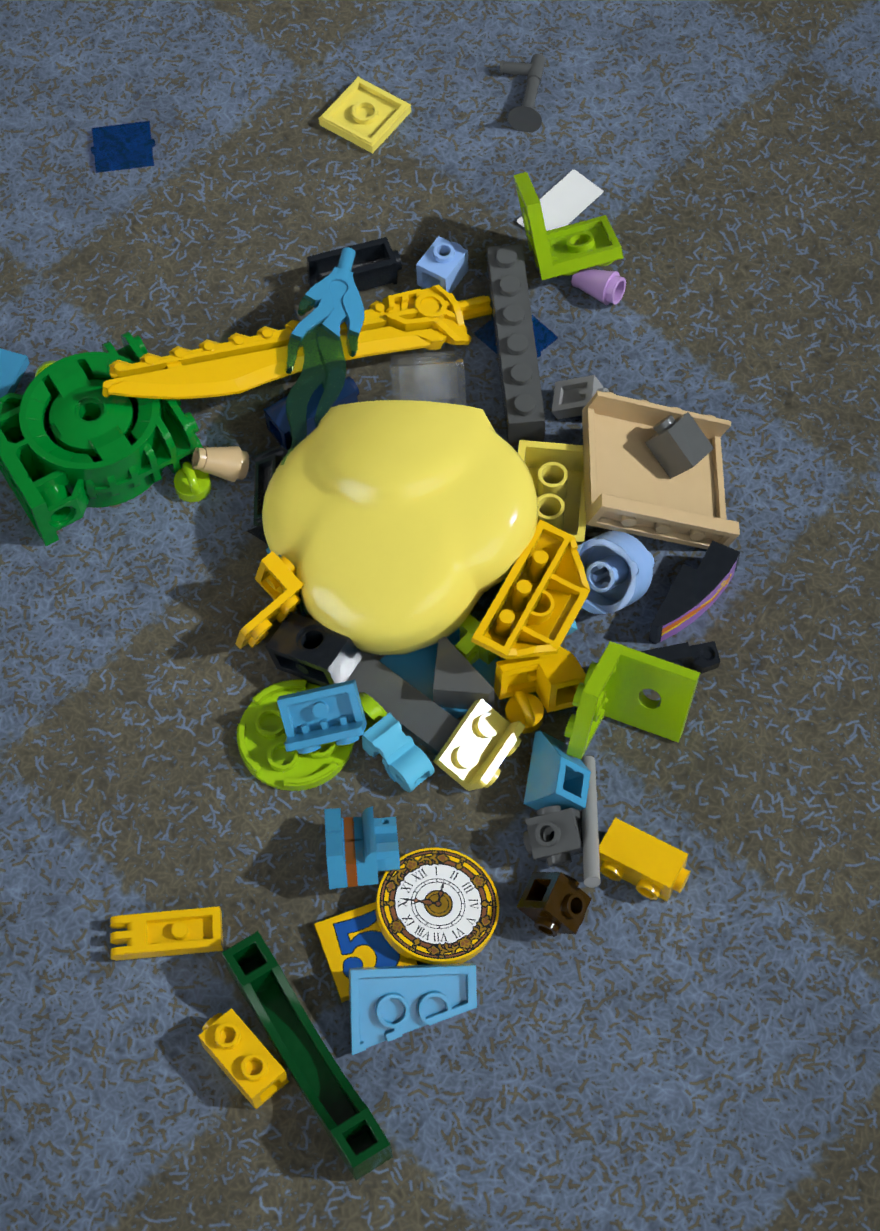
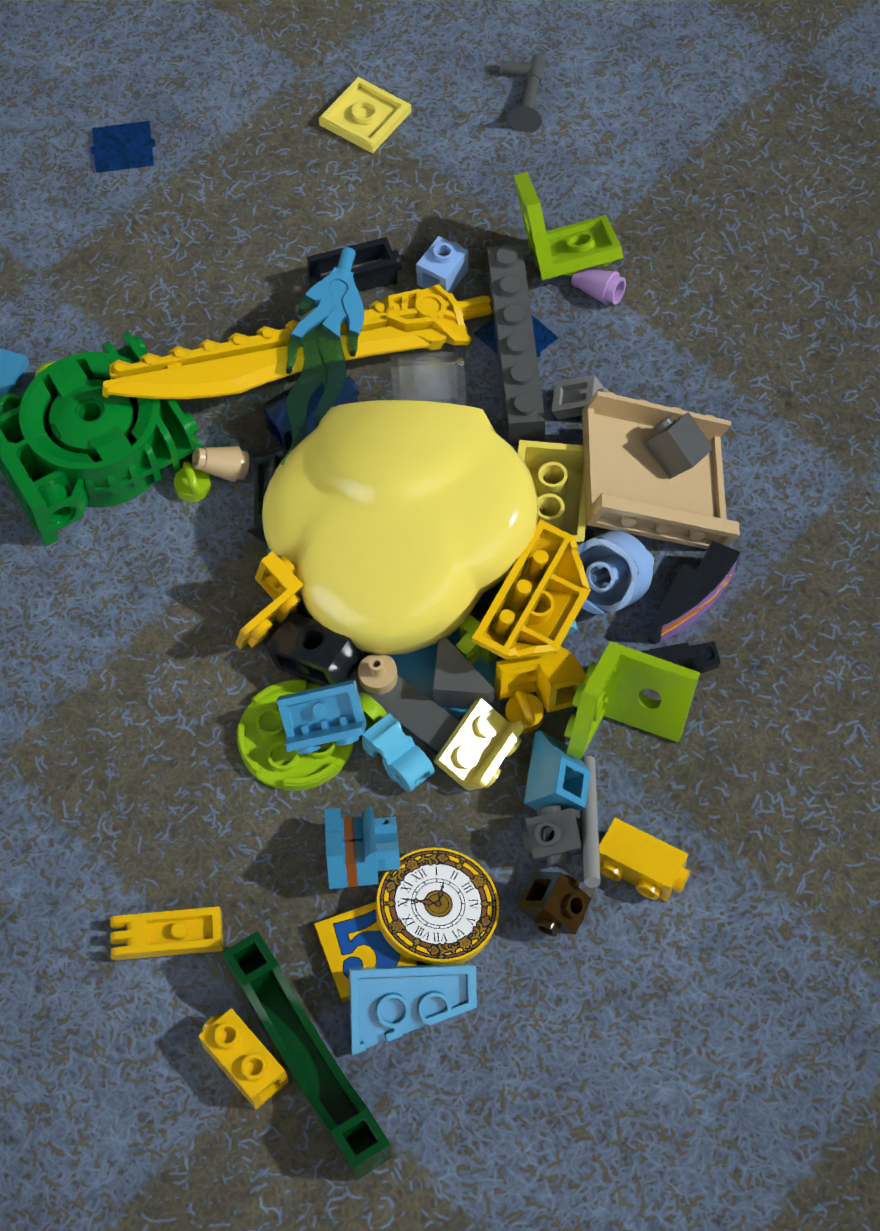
(377, 673): none -> tan tile
(567, 200): white sticker -> none

